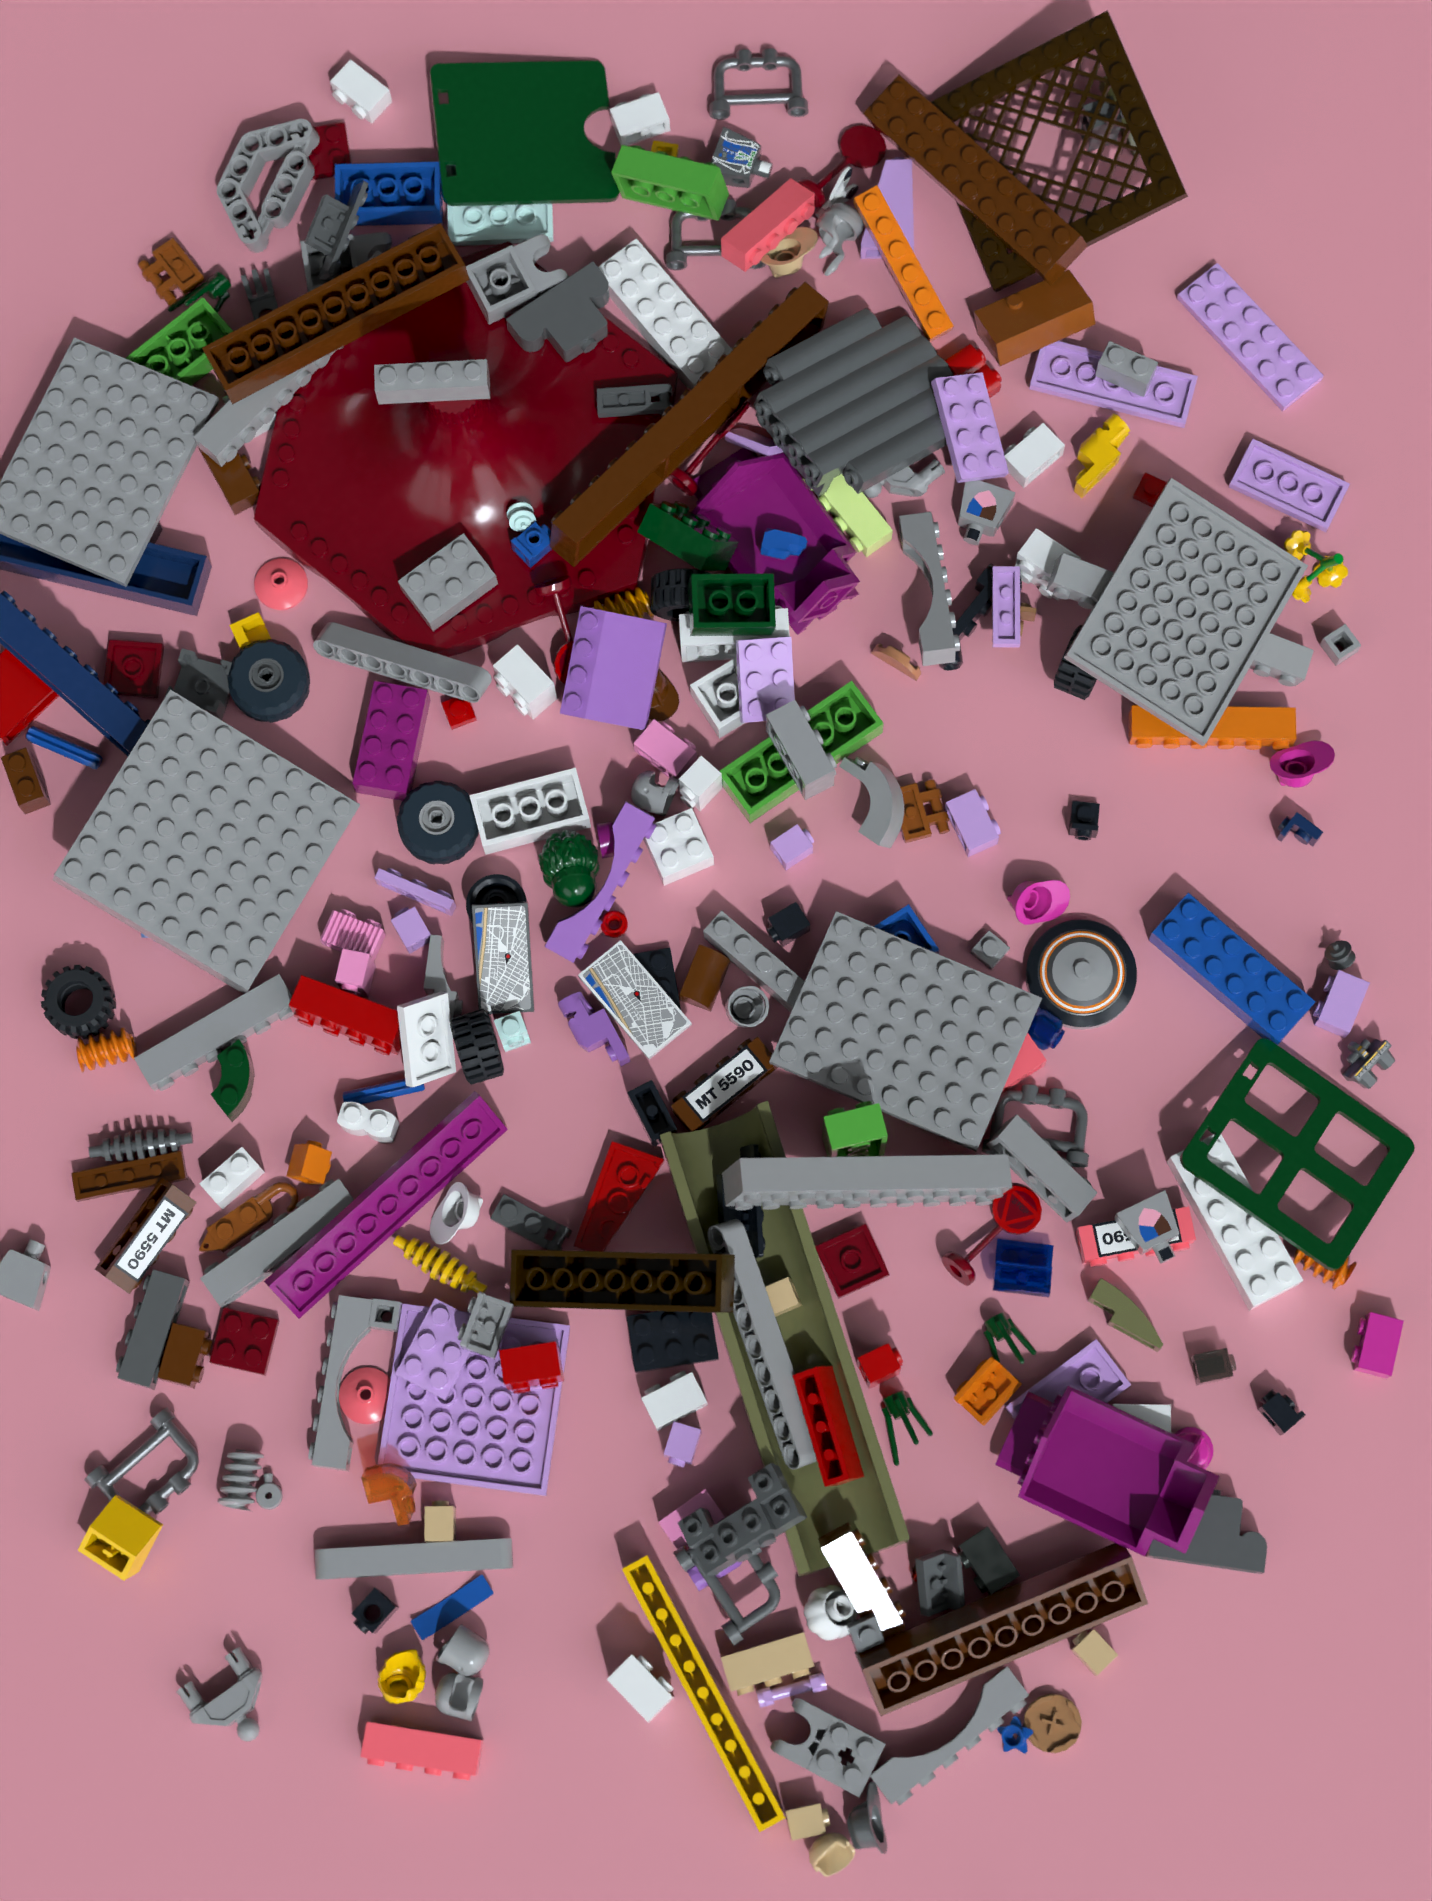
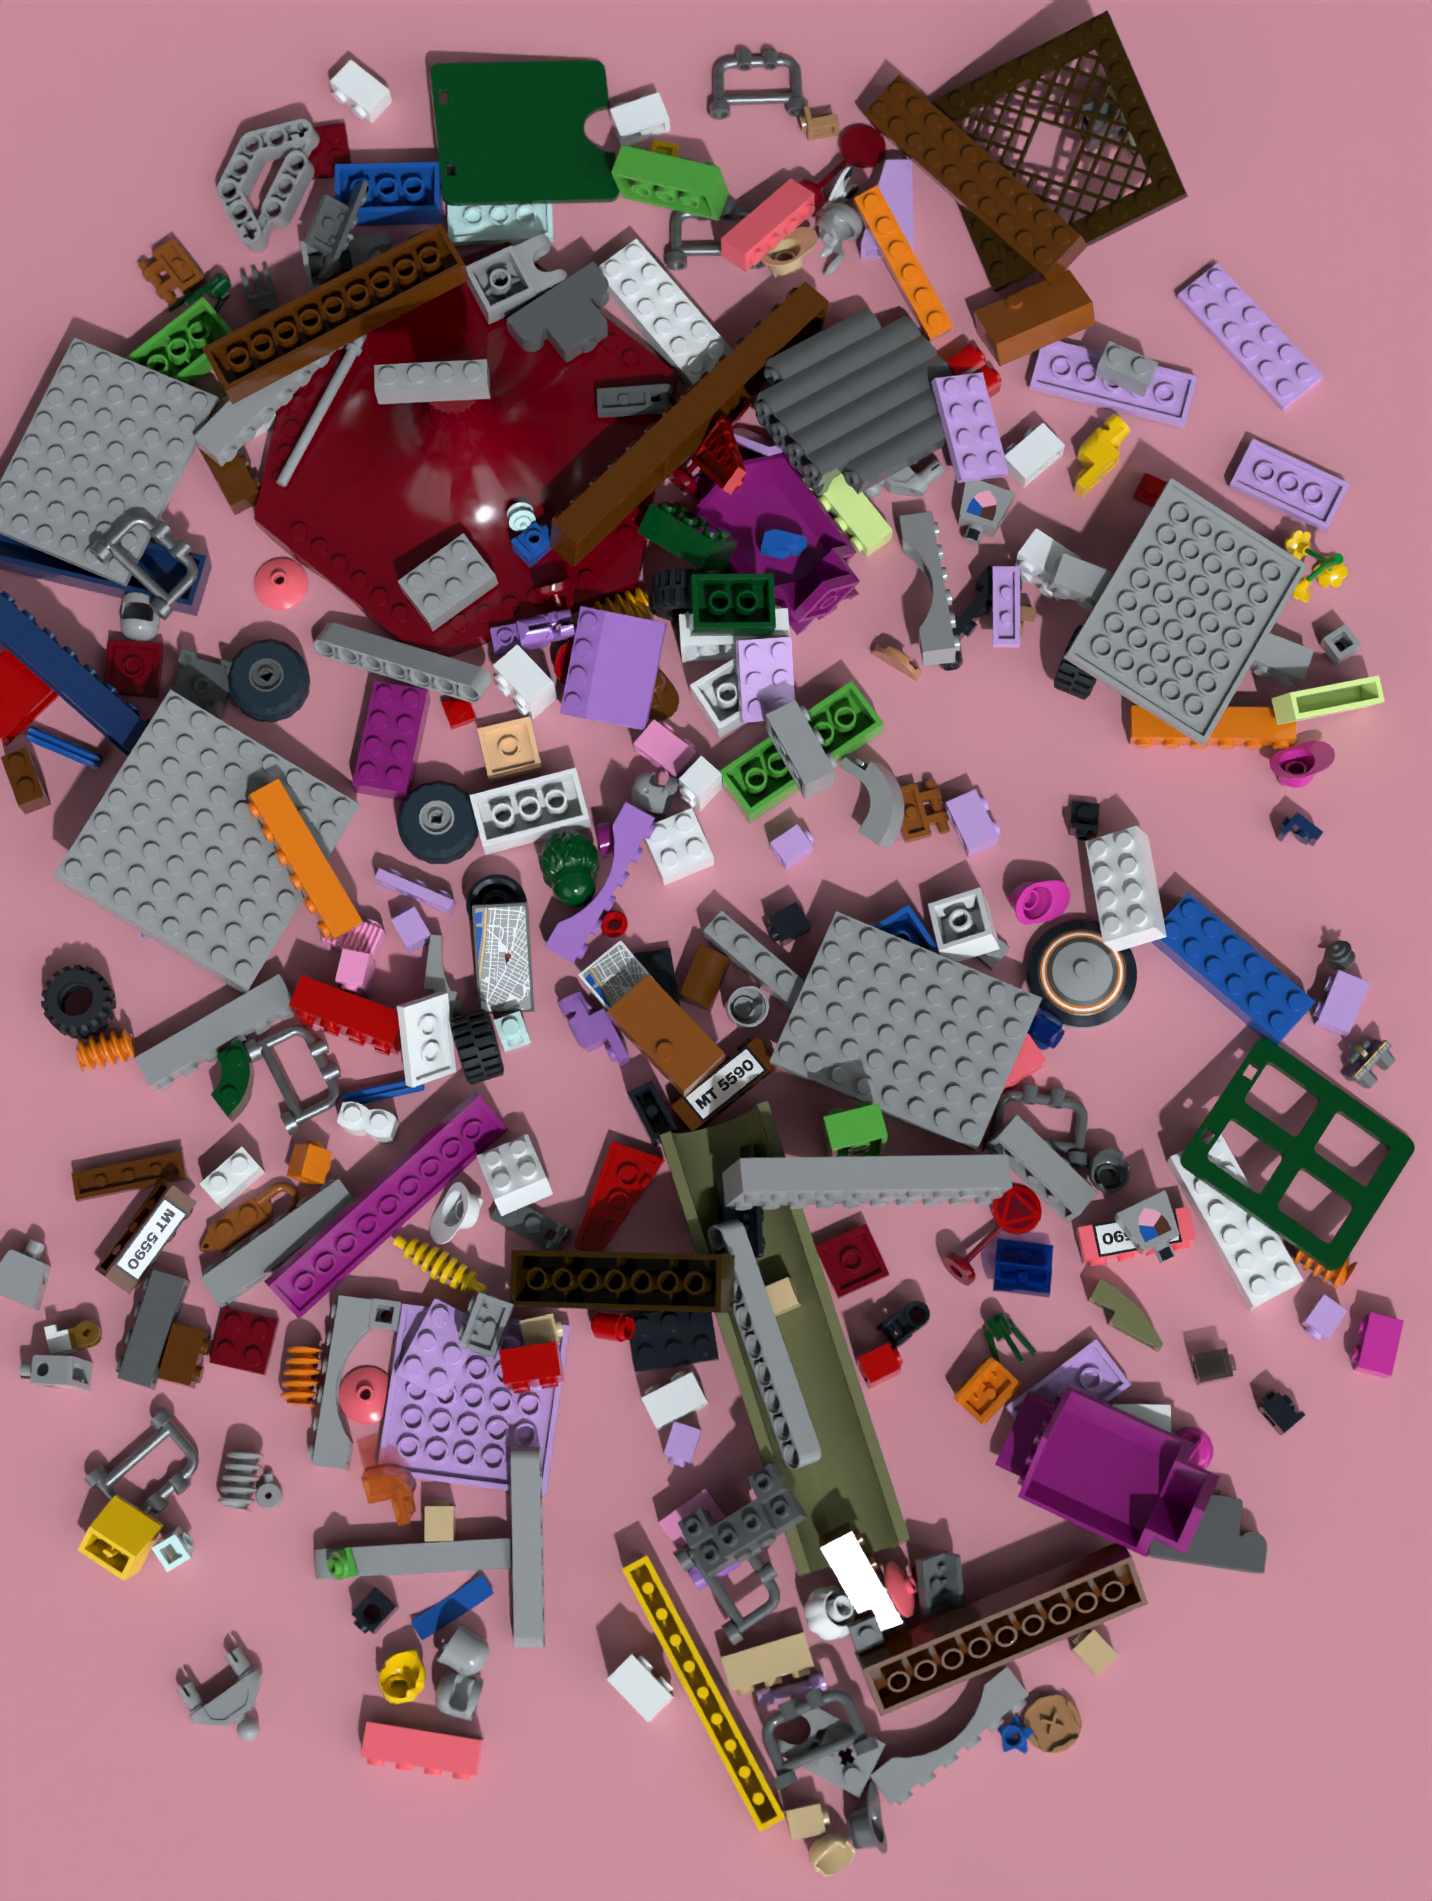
(58, 1372): none -> light grey torso
(71, 1340): none -> leg
(138, 622): none -> light grey helmet
(140, 1144): dark grey piece -> none
(159, 531): none -> flat silver bar
(177, 1544): none -> light aqua brick
(249, 630): yellow panel -> none
(300, 1376): none -> orange piece
(304, 860): none -> orange brick
(318, 1050): none -> flat silver bar
(342, 1564): none -> bright green plate
(353, 350): none -> light grey bar
(509, 749): none -> light nougat plate
(514, 1175): none -> white brick
(527, 1547): none -> light grey beam
(532, 632): none -> medium lavender plate
(541, 1330): none -> tan brick
(612, 1326): none -> red brick
(666, 1035): none -> dark orange brick
(721, 457): none -> red wing
(739, 159): dark grey torso -> none
(789, 1710): none -> dark grey bar
(819, 127): none -> medium nougat bracket
(828, 1426): red brick -> none
(898, 1407): dark green plant -> none
(900, 1589): none -> coral dish
(903, 1324): none -> black piece
(964, 925): none -> white brick
(987, 1561): pearl dark grey brick -> none
(1108, 1170): none -> dark grey hair
(1125, 889): none -> white brick
(1323, 1318): none -> lavender brick
(1328, 700): none -> yellowish green brick

